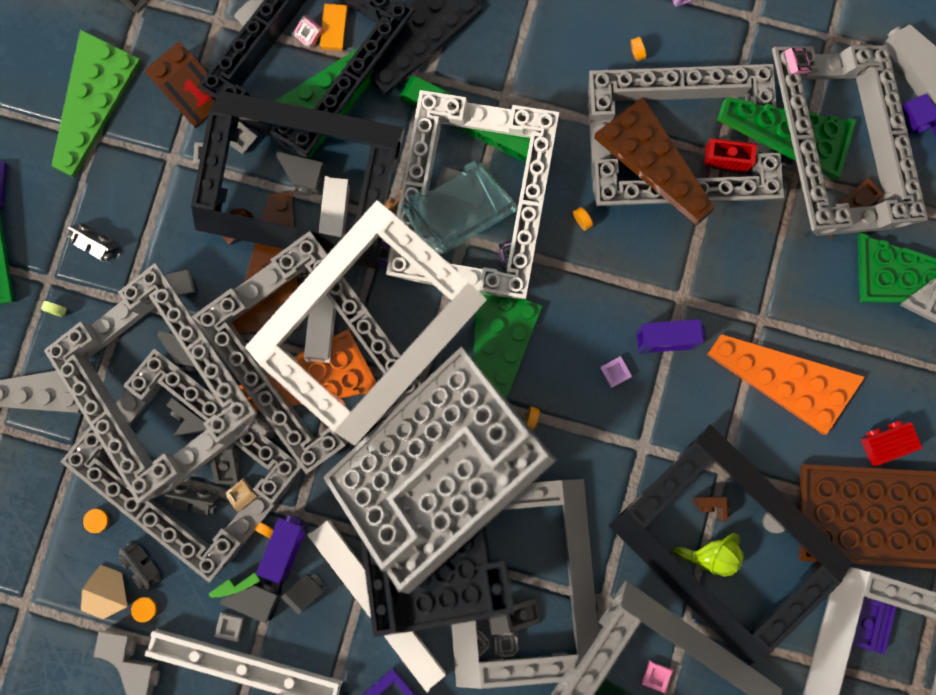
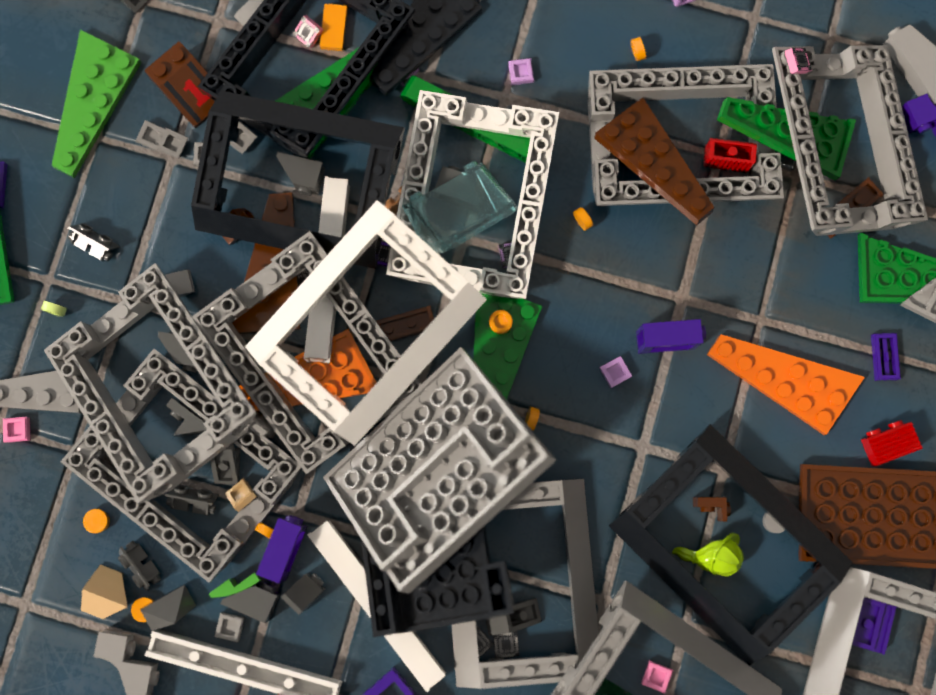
(16, 429): none -> bright pink tile
(161, 139): none -> light grey slope
(168, 608): none -> dark grey slope
(407, 323): none -> reddish brown tile
(500, 321): none -> light orange tile
(521, 71): none -> lavender tile
(885, 357): none -> dark purple tile

